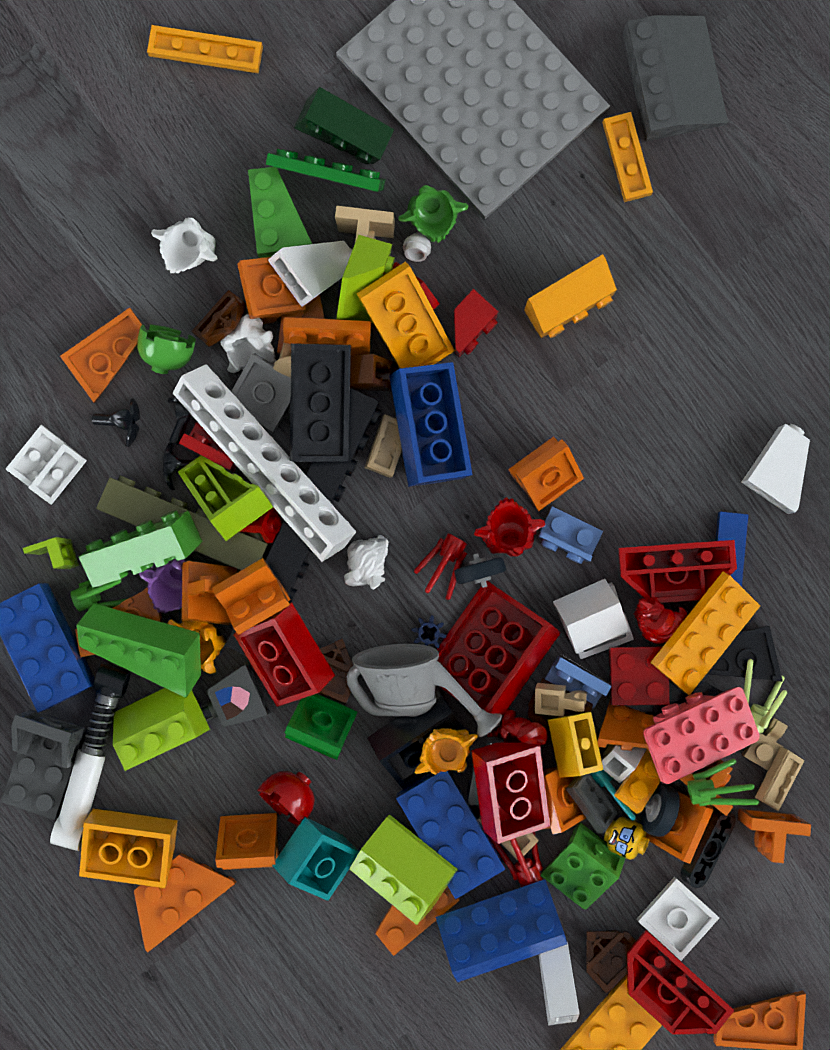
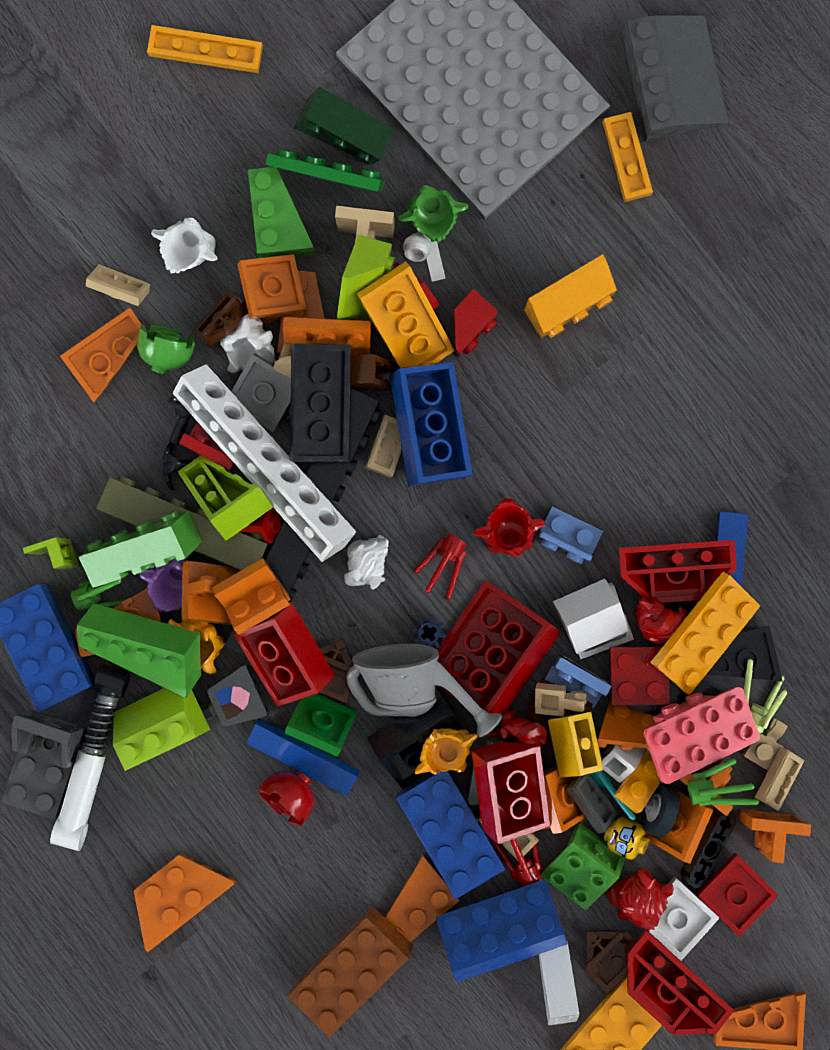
(46, 464): white slope -> none
(118, 285): none -> tan plate
(122, 419): black plant -> none
(127, 848): light orange slope -> none
(247, 841): orange bracket -> none
(303, 757): none -> blue tile
(311, 268): white slope -> none
(315, 859): teal brick -> none
(350, 971): none -> dark orange brick
(403, 869): lime slope -> none
(434, 263): none -> white sticker
(480, 570): black wheel -> none
(547, 472): orange bracket -> none
(640, 898): none -> red hair
(737, 894): none -> red plate
(781, 468): white slope -> none

